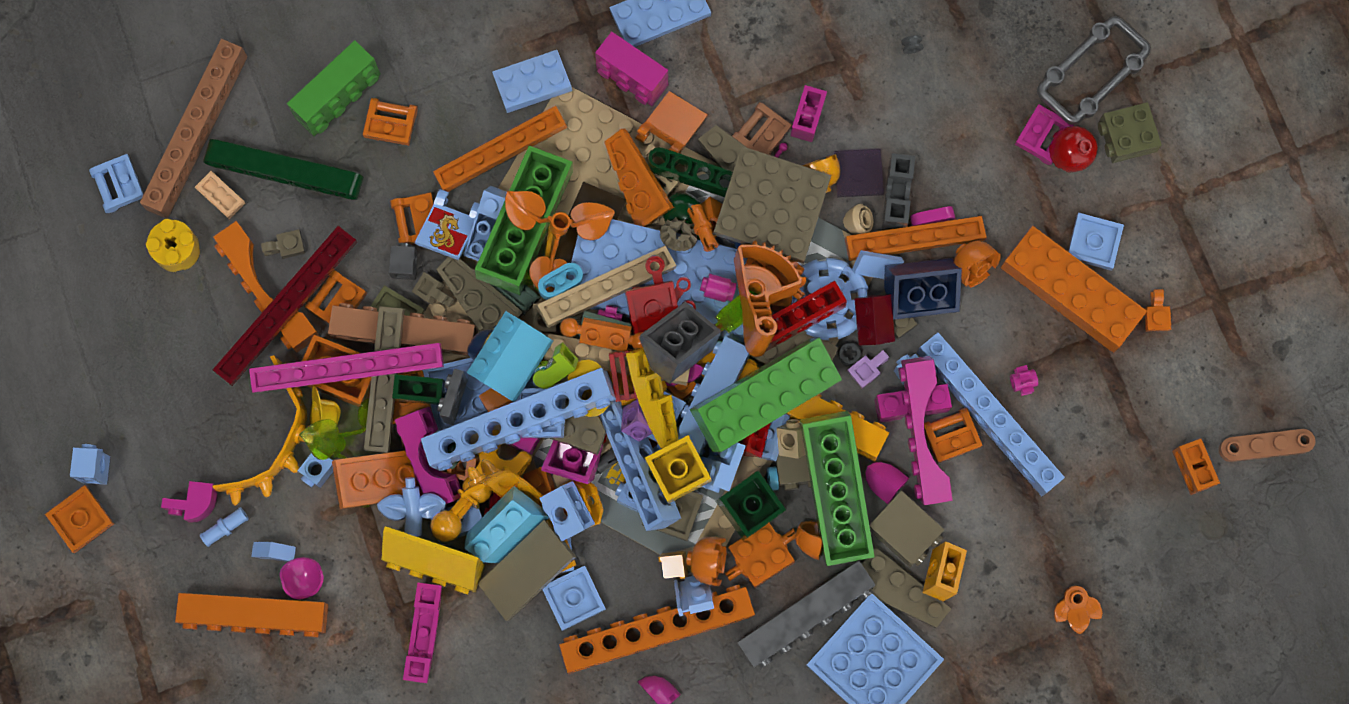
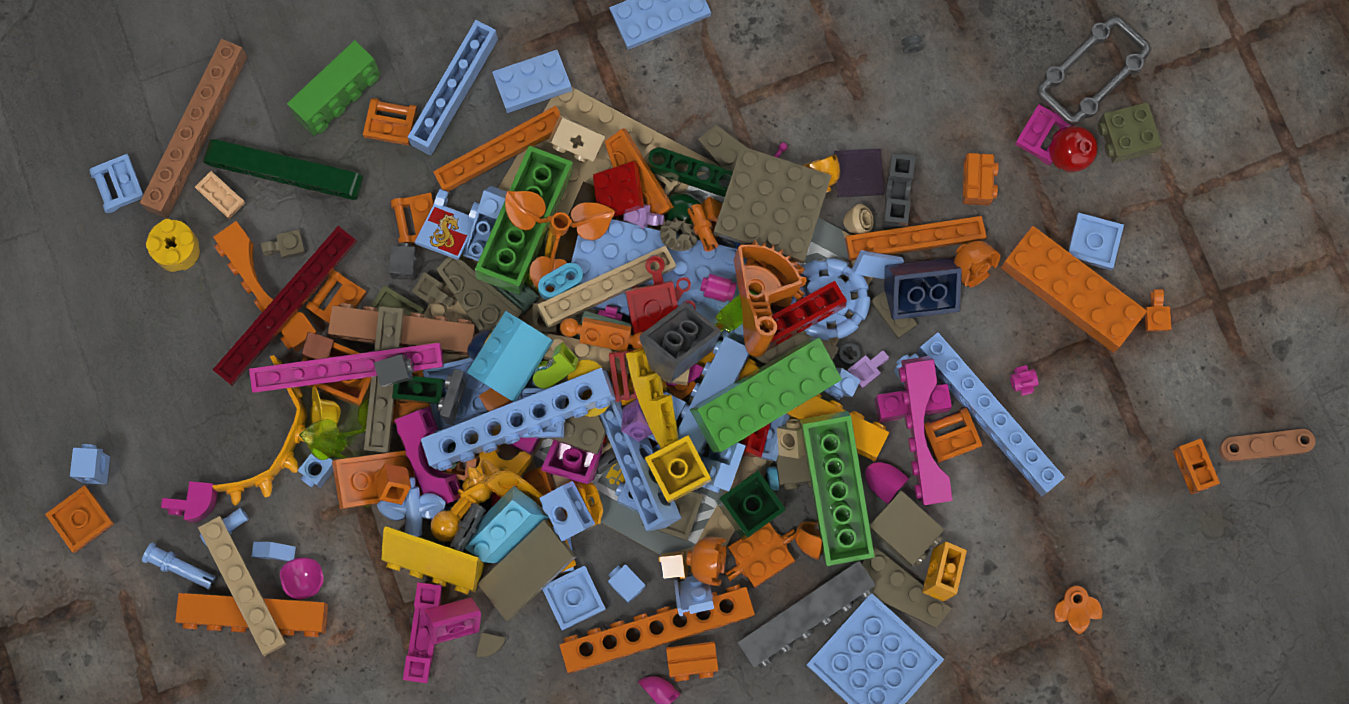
(169, 562): none -> light blue pin
(242, 586): none -> tan plate
(317, 346): none -> copper slope
(393, 484): none -> orange brick
(394, 370): none -> dark grey brick
(453, 87): none -> light blue brick
(453, 620): none -> dark pink slope
(467, 527): none -> dark grey pin
(489, 645): none -> dark tan tile
(567, 128): none -> tan brick
(619, 188): none -> red plate
(626, 583): none -> light blue brick
(631, 69): dark pink brick -> none
(643, 217): none -> lavender plate
(673, 122): orange flag -> none
(692, 660): none -> orange brick
(768, 135): nougat plate -> none
(808, 113): dark pink brick -> none
(845, 387): none -> light blue brick
(874, 320): dark red brick -> none
(933, 216): dark pink beam -> none
(979, 179): none -> orange brick

